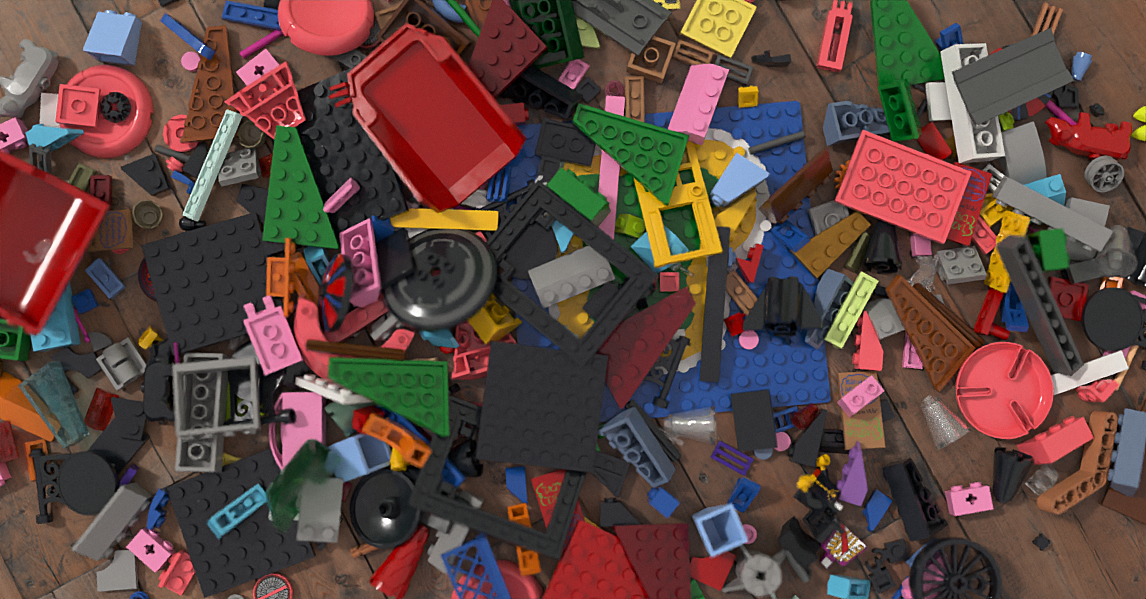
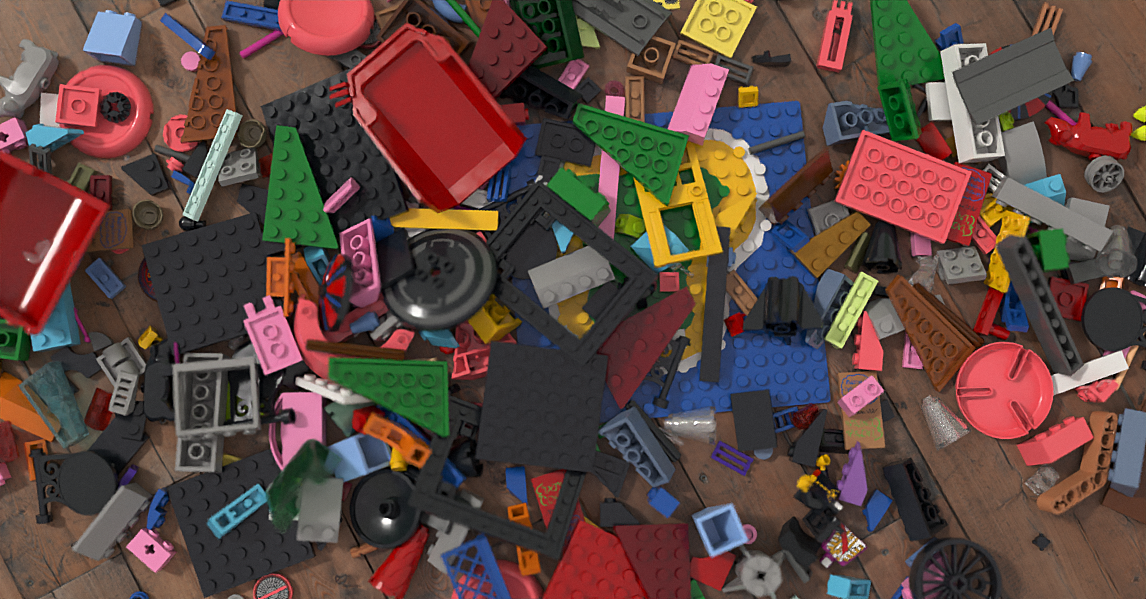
(85, 301): blue plate -> none
(116, 399): none -> light grey slope
(120, 574): light grey tile -> none
(178, 574): coral bracket -> none
(263, 61): bright pink brick -> none
(270, 101): coral wedge -> none
(367, 322): none -> medium blue cone
(736, 181): light blue slope -> none
(743, 494): blue slope -> none
(748, 339): bright pink tile -> none
(749, 268): red slope -> none
(783, 441): bright pink tile -> none
(880, 577): black plate -> none
(894, 551): black plate -> none
(979, 500): bright pink brick -> none
(1009, 472): black cone -> none
(1096, 110): black piece -> none

